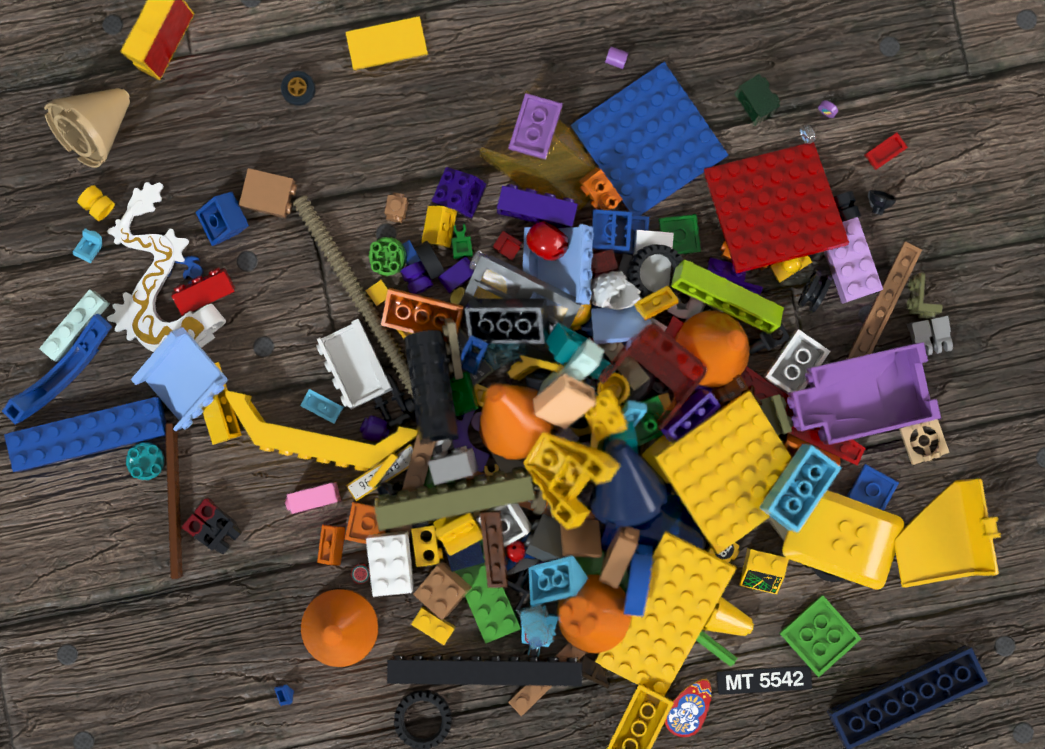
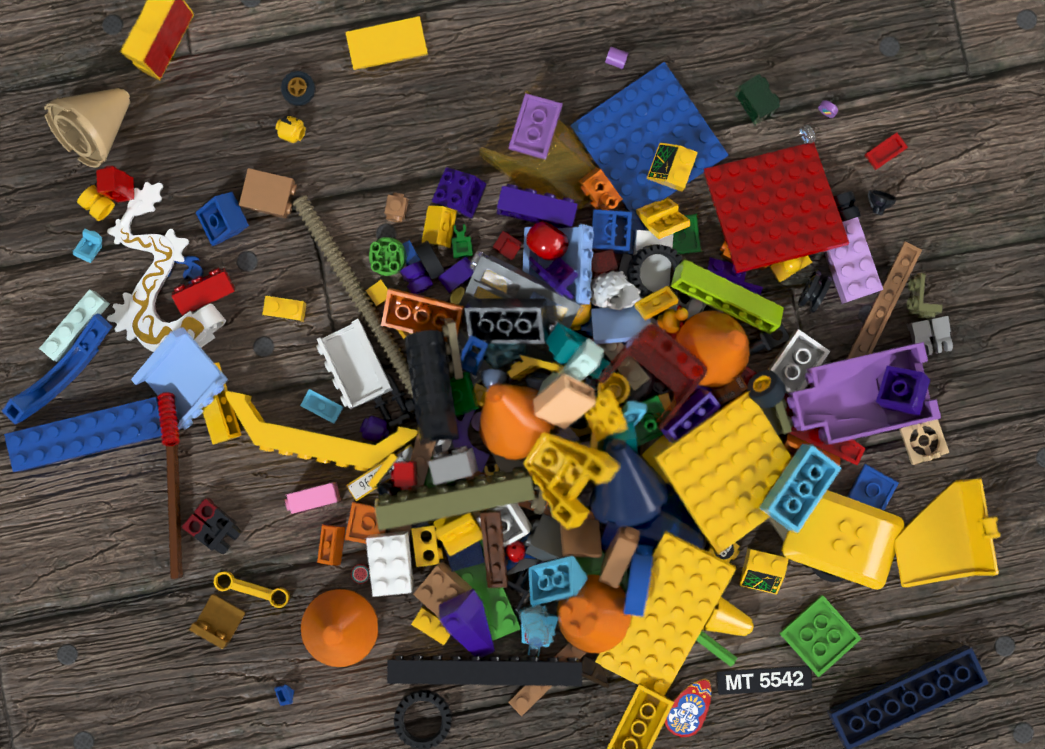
(115, 184): none -> red brick
(145, 461): teal dish -> none
(168, 419): none -> red piece
(218, 621): none -> pearl gold bracket
(251, 589): none -> yellow piece
(284, 308): none -> yellow brick
(290, 129): none -> yellow head
(404, 474): none -> red brick
(467, 622): none -> dark purple wedge
(493, 376): none -> sand blue brick
(557, 275): none -> dark purple bracket
(662, 218): none -> yellow slope
(671, 319): none -> yellow animal
(672, 166): none -> yellow slope
(766, 389): none -> black wheel
(903, 390): none -> dark purple brick

